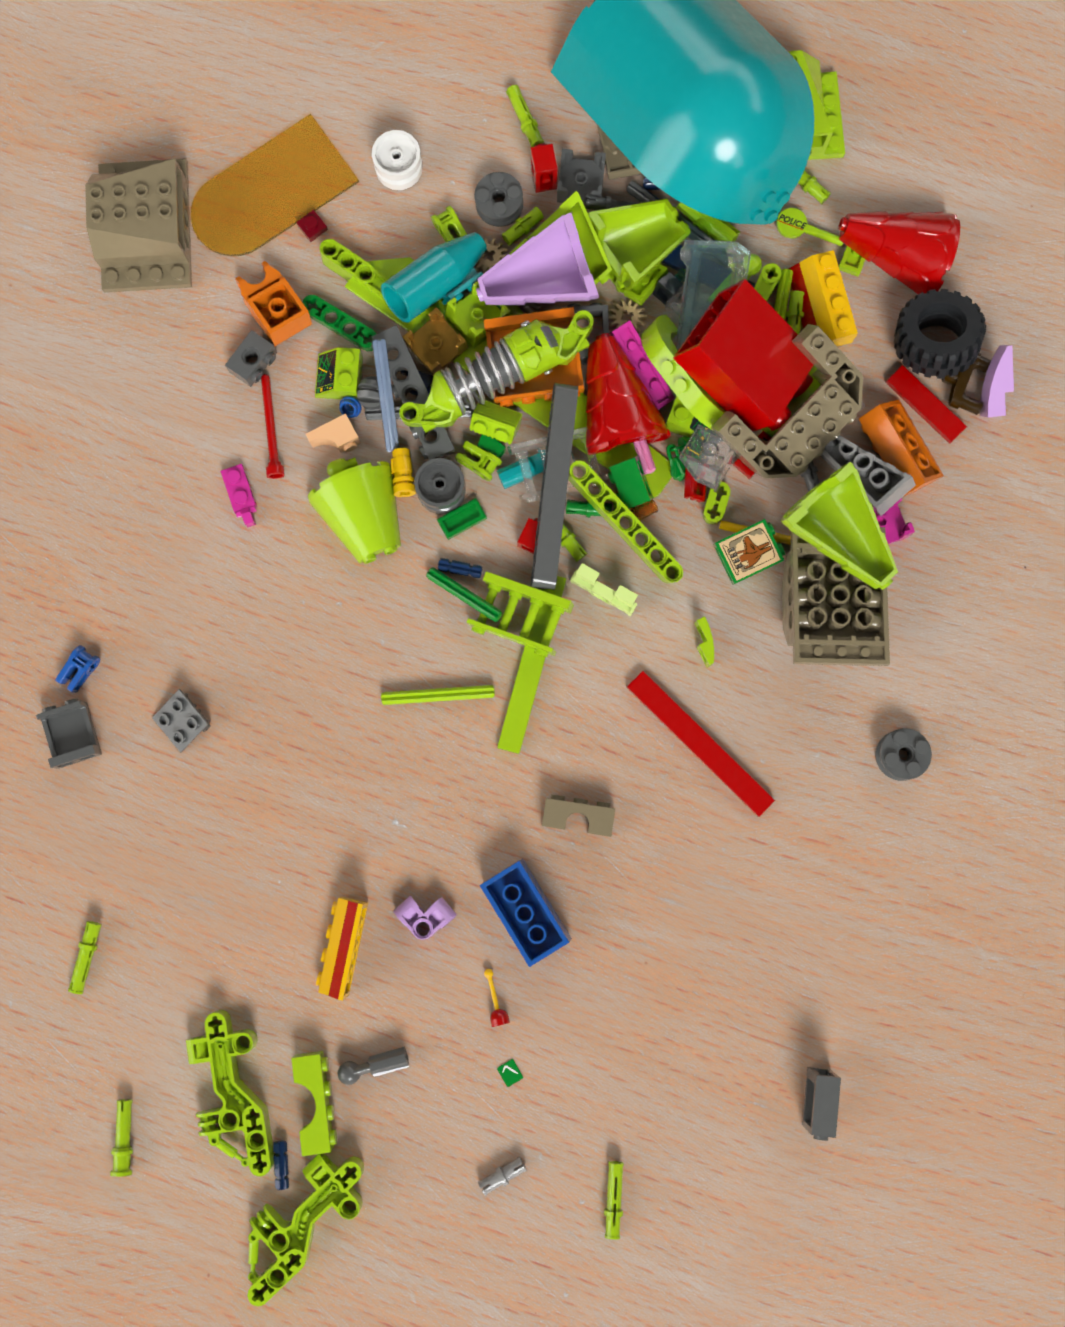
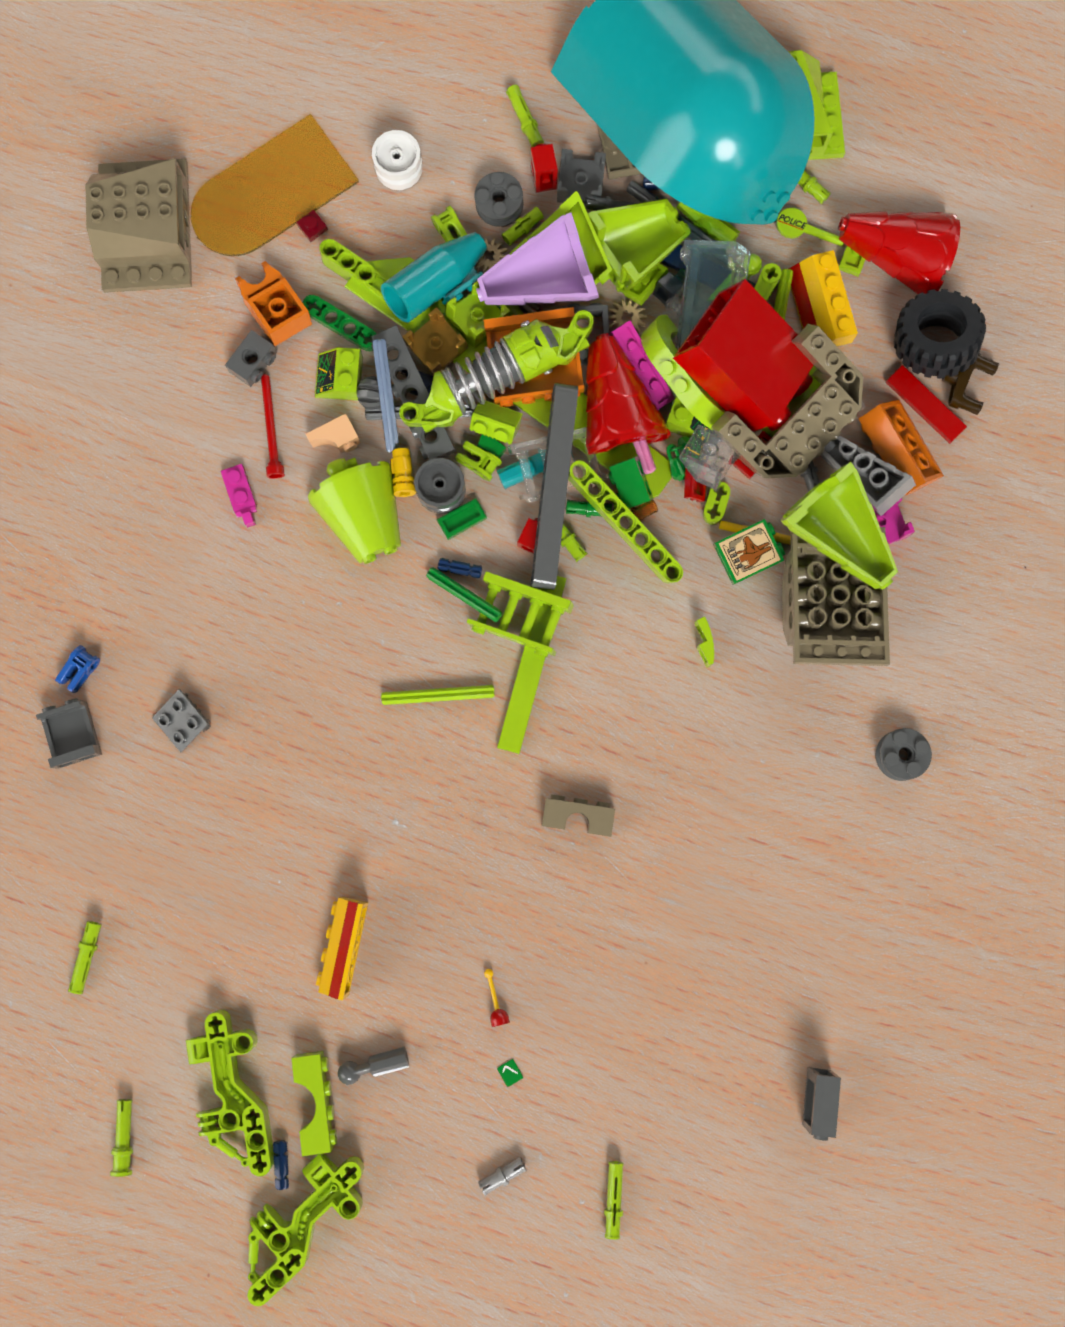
(346, 409): blue plate -> none
(436, 916): lavender piece -> none
(526, 912): blue brick -> none
(622, 598): yellowish green piece -> none
(700, 744): red tile -> none
(795, 310): lime pin -> none
(997, 382): lavender slope -> none

